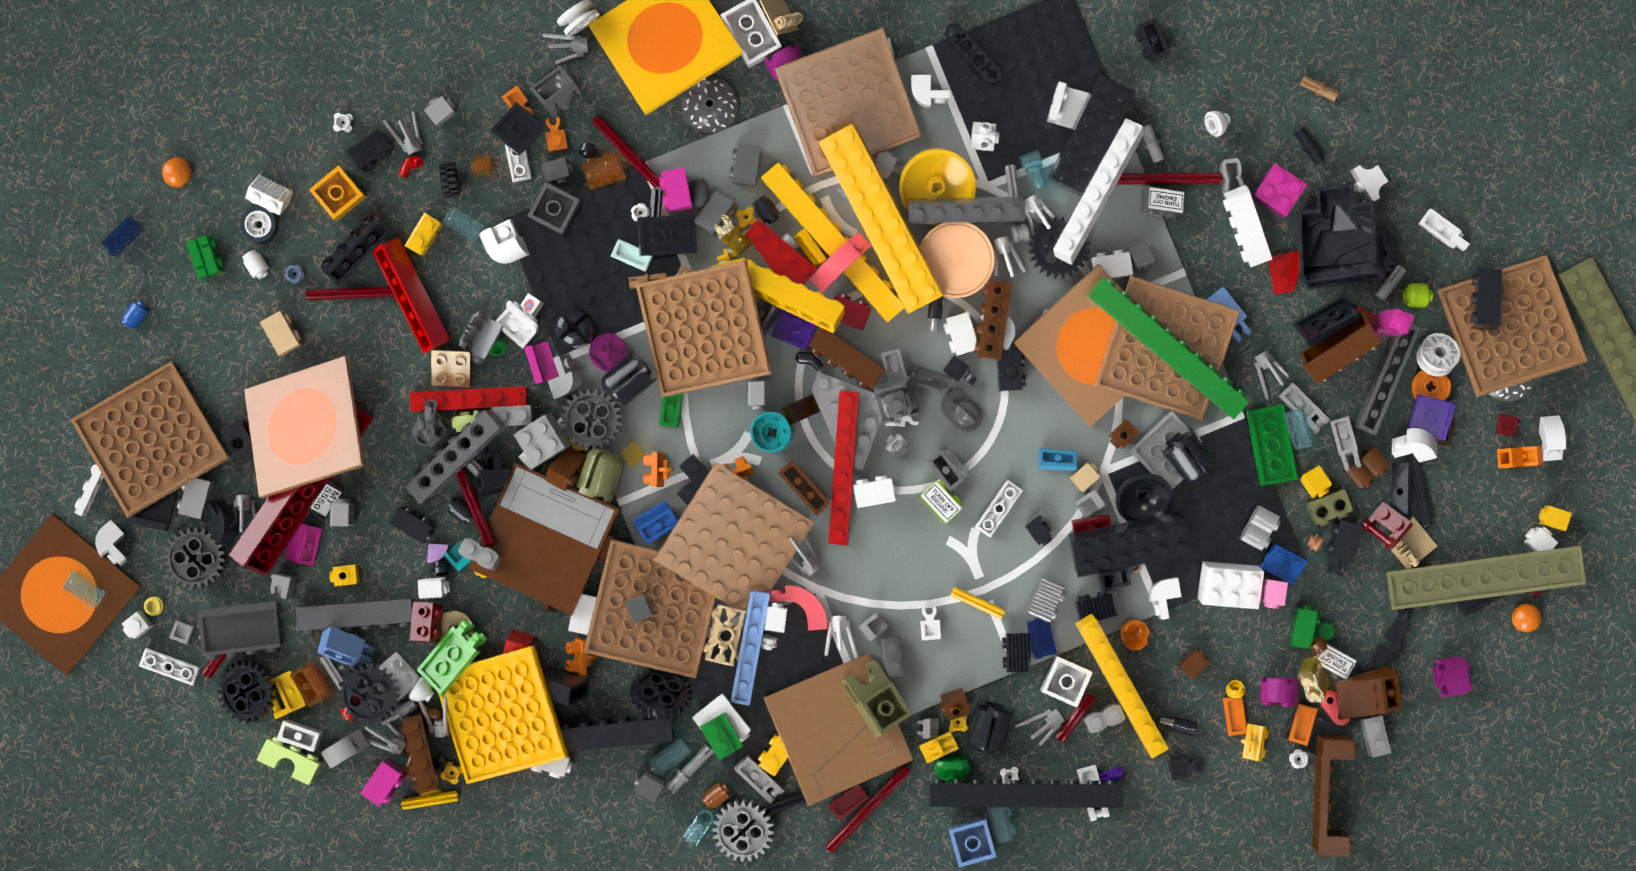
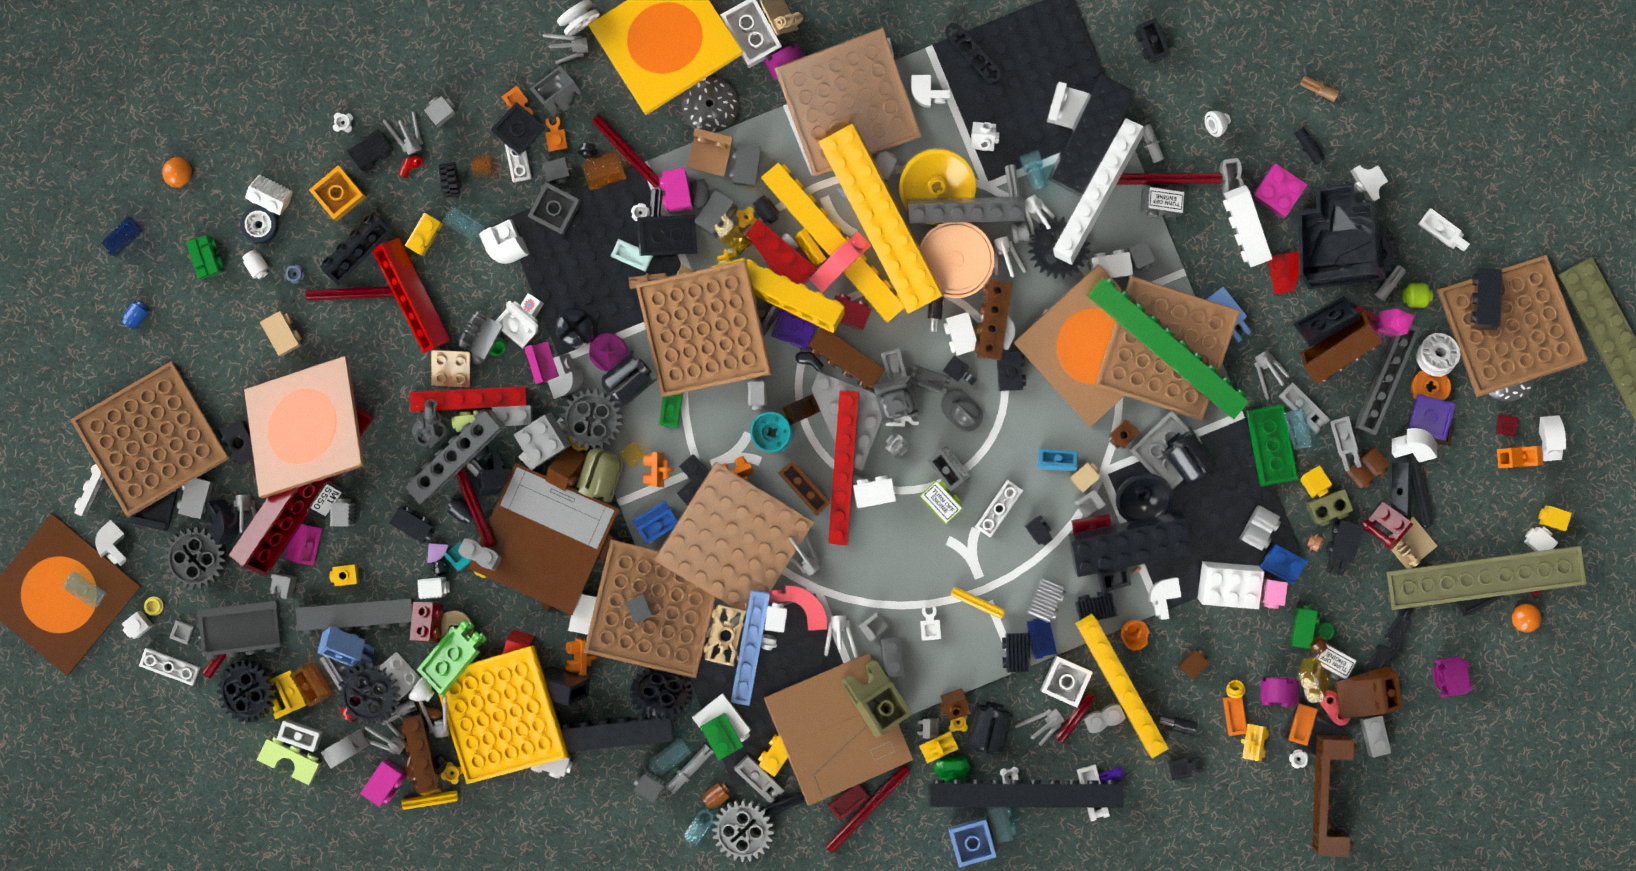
(710, 152): none -> medium nougat bracket

